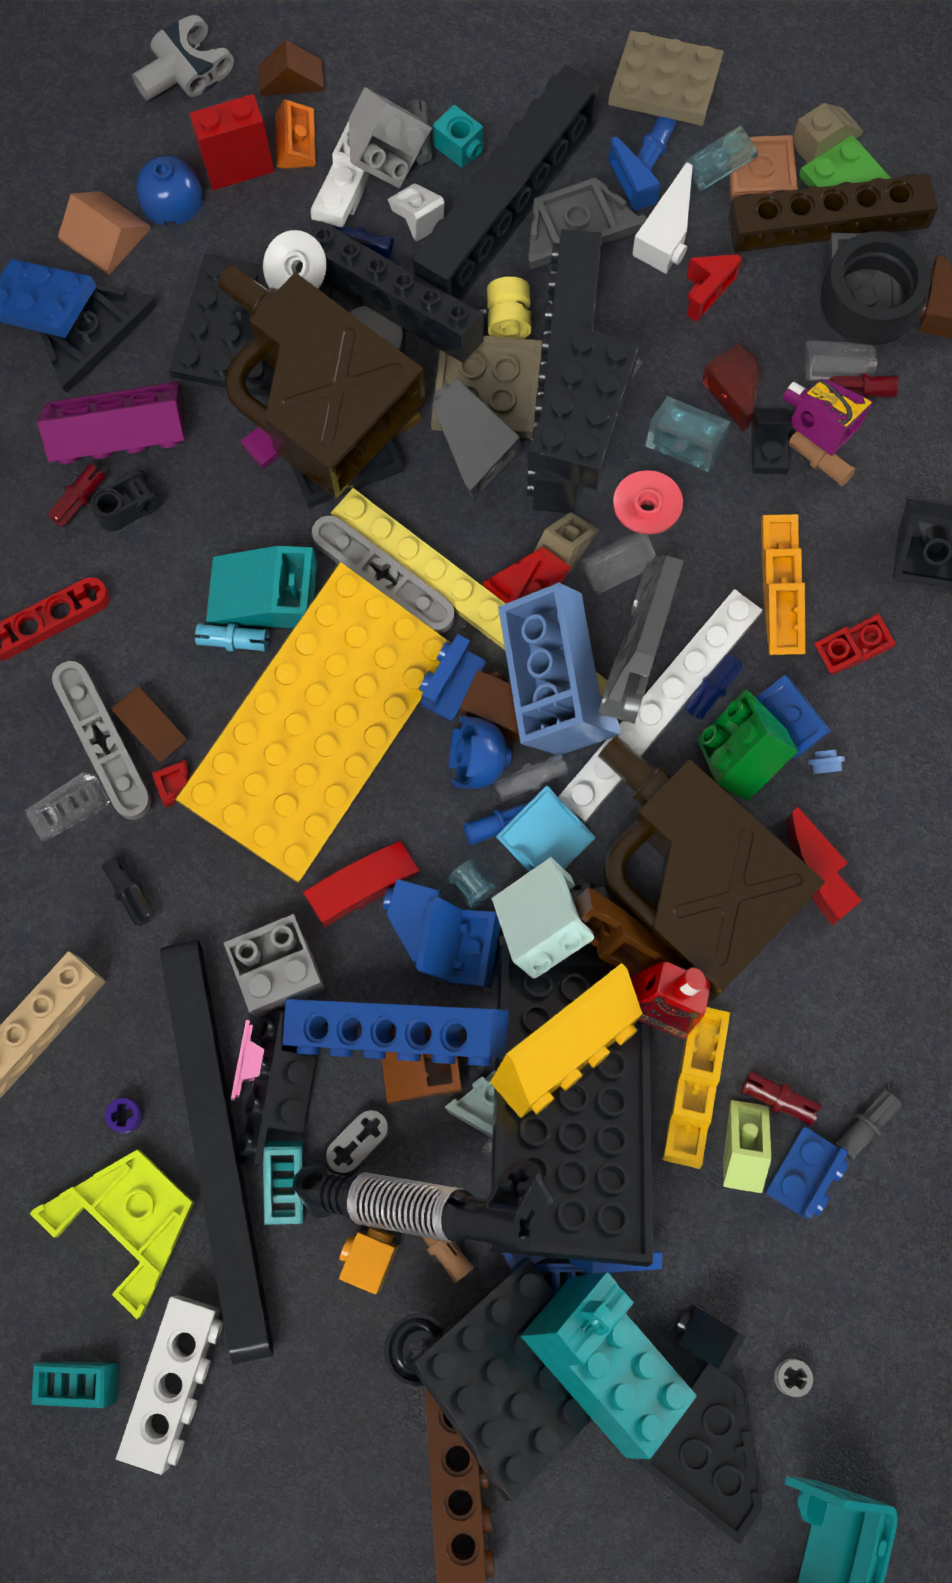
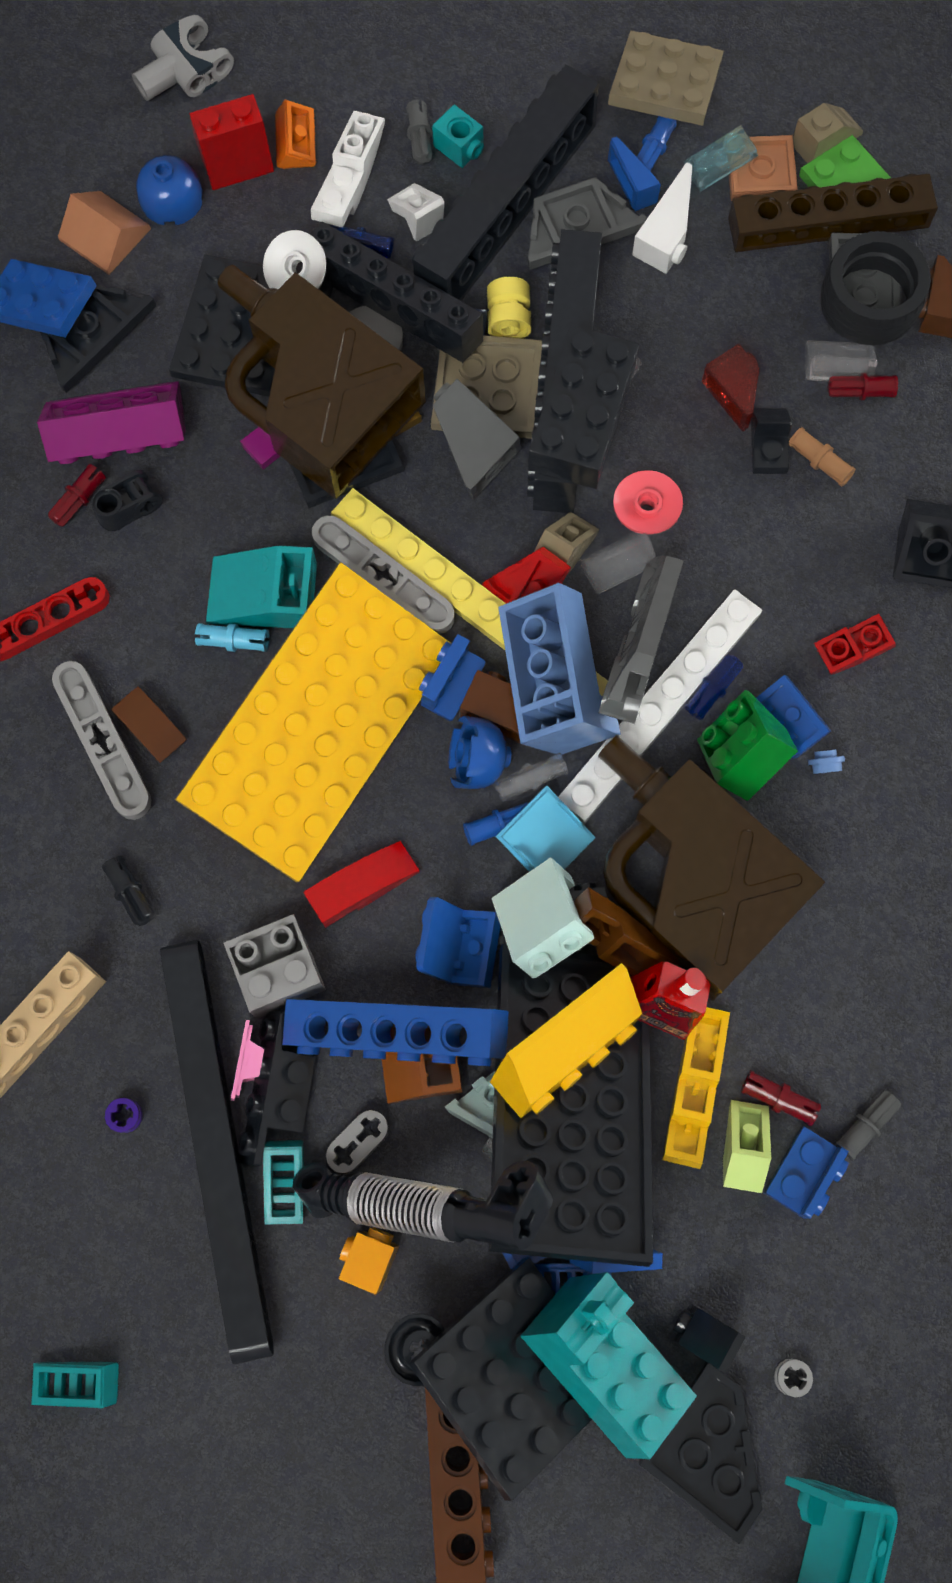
(94, 792): clear slope -> none
(138, 1209): neon yellow wing -> none
(140, 1442): white brick -> none
(171, 781): red tile -> none
(290, 71): reddish brown slope -> none
(384, 137): light grey slope -> none
(405, 912): blue slope -> none
(450, 1257): medium nougat pin -> none
(471, 883): clear light blue bush -> none
(687, 433): clear light blue brick -> none
(711, 279): red slope -> none
(783, 585): light orange slope -> none
(808, 844): red slope -> none
(827, 413): magenta torso -> none

